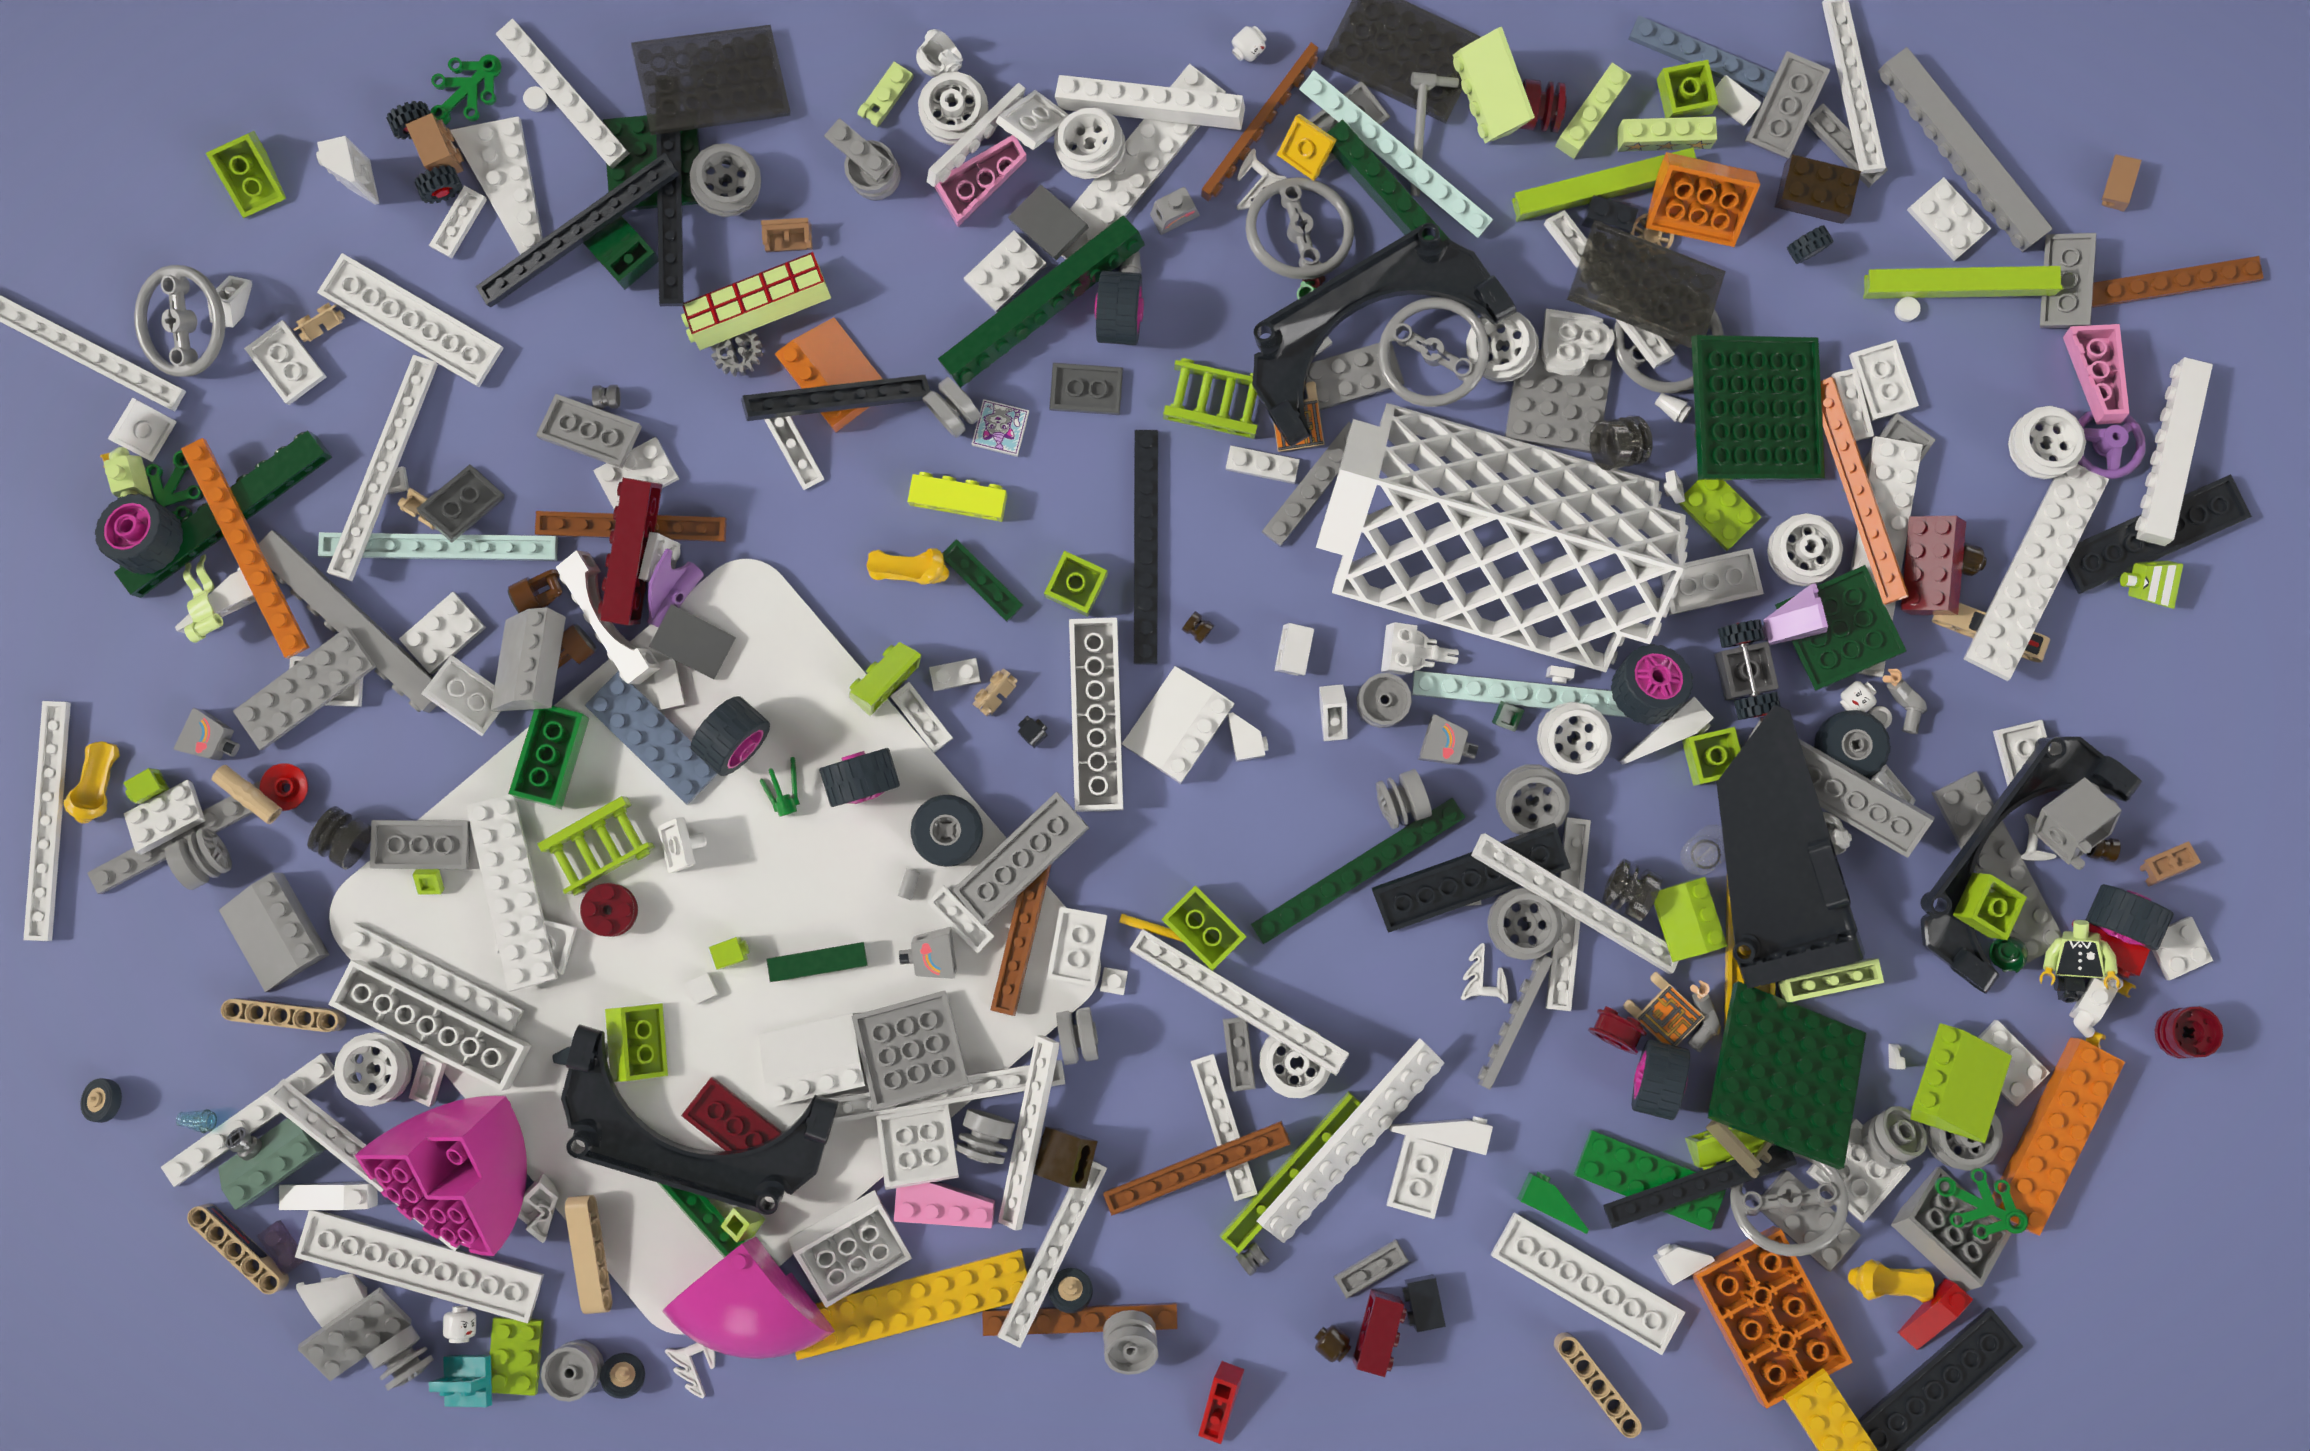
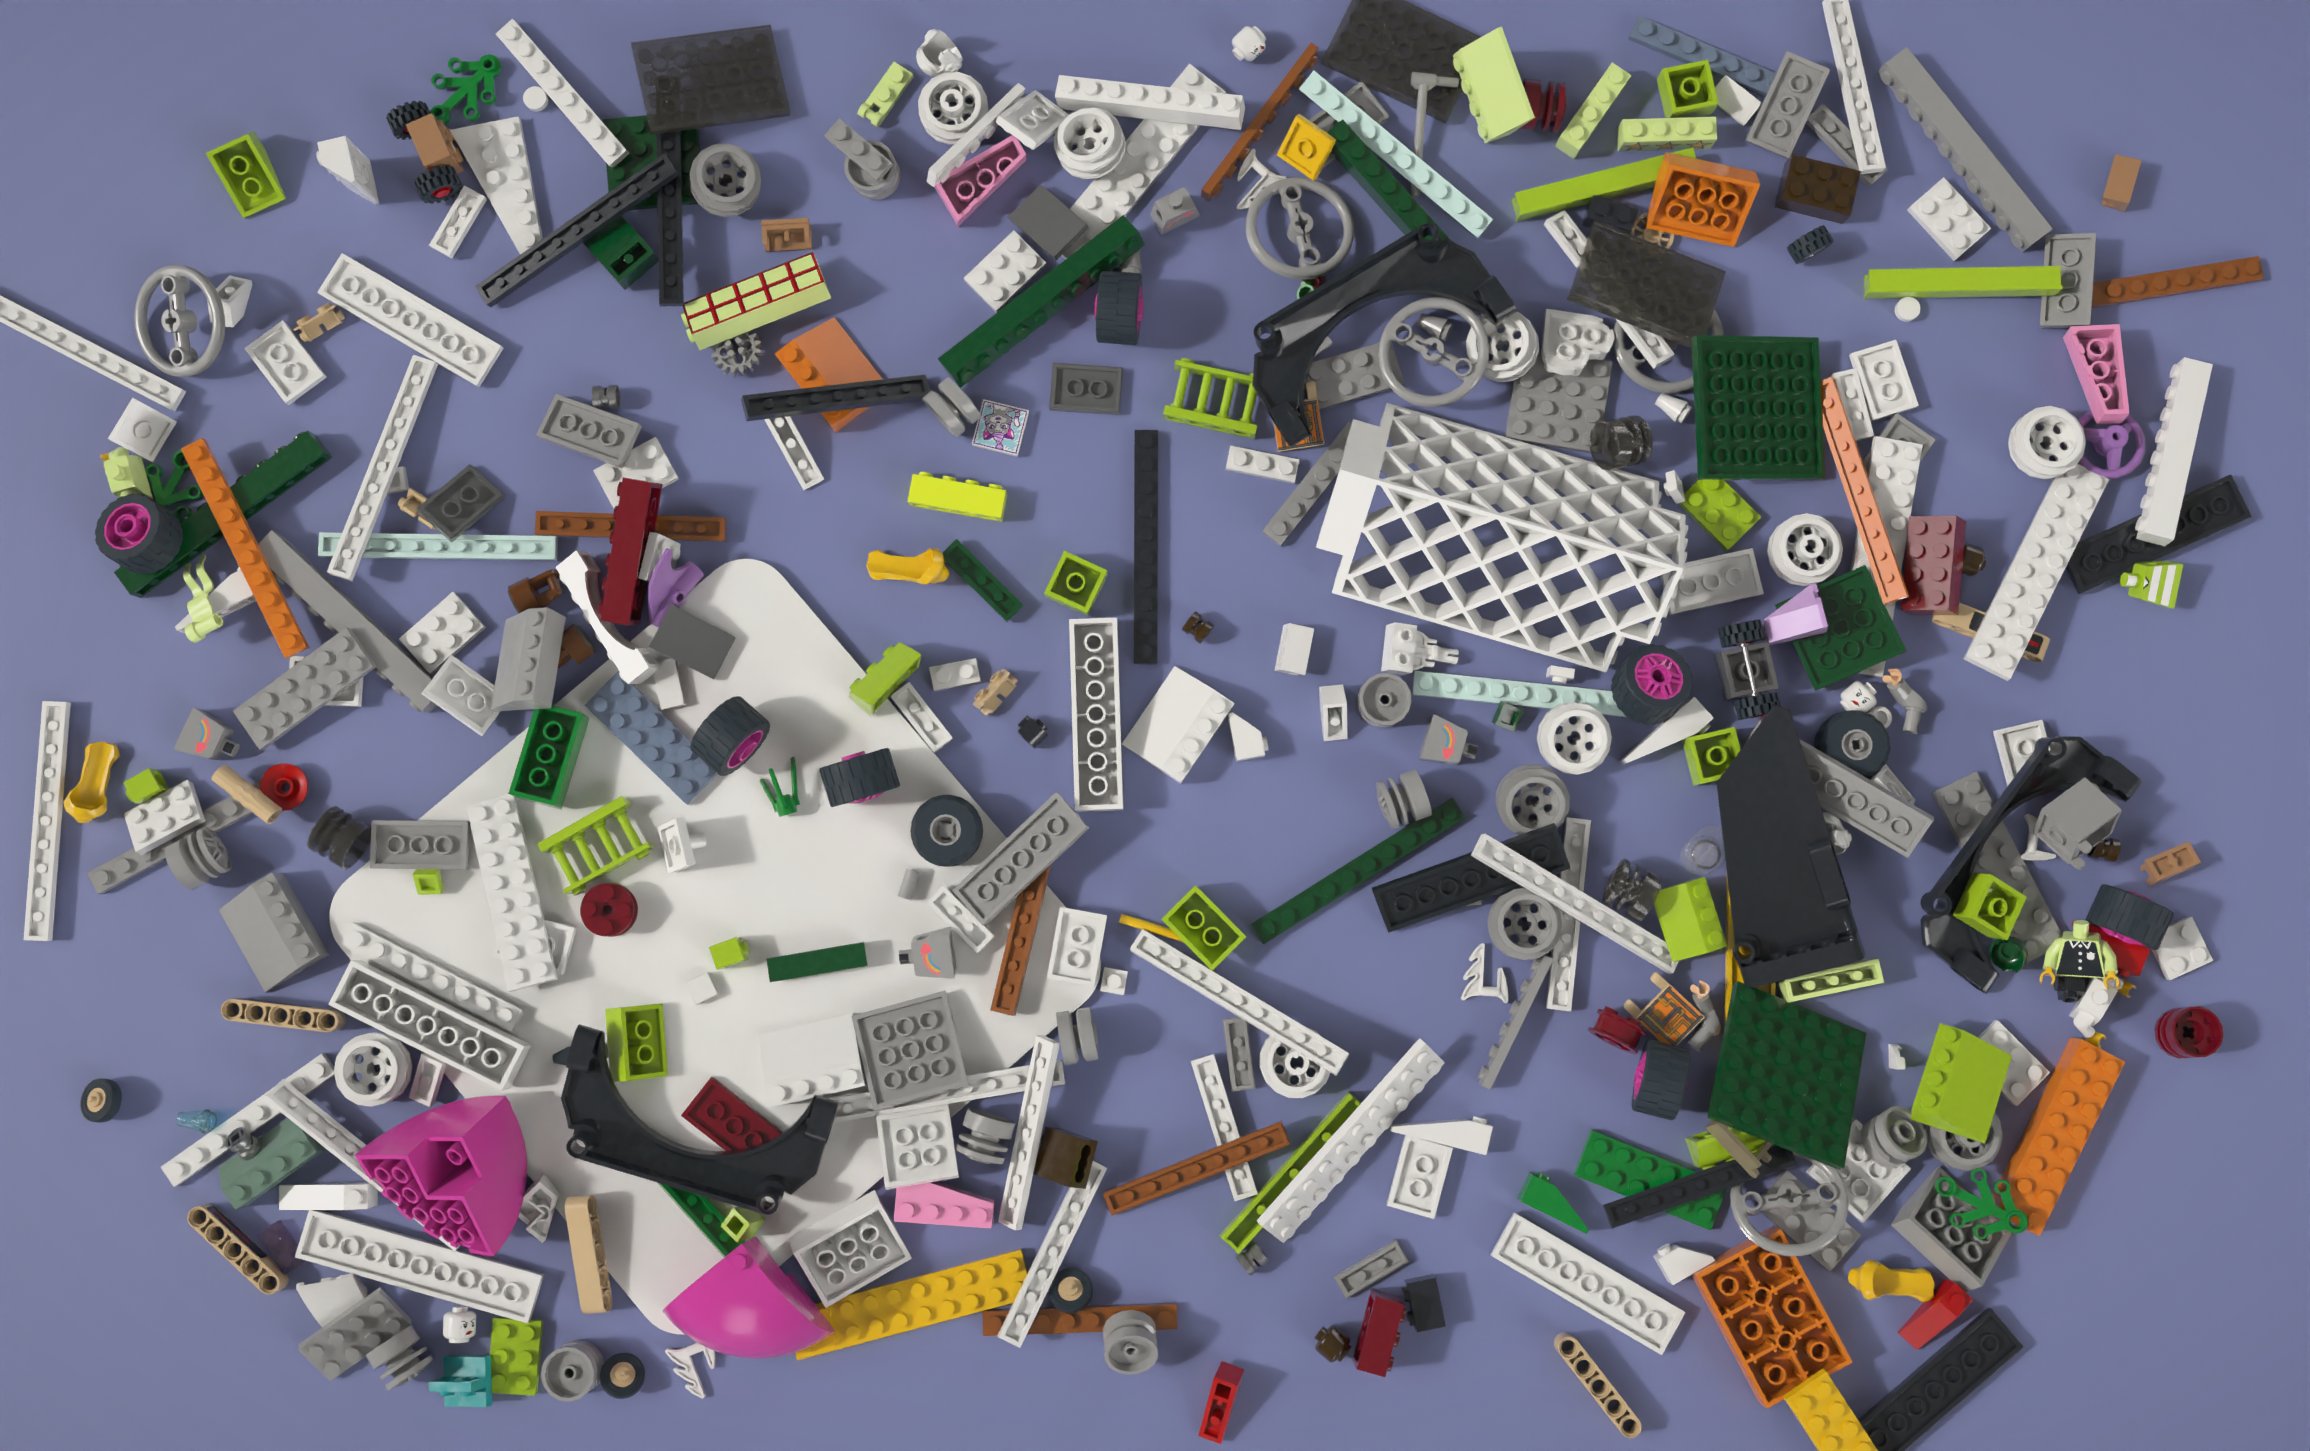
(1435, 326): none -> light grey cone

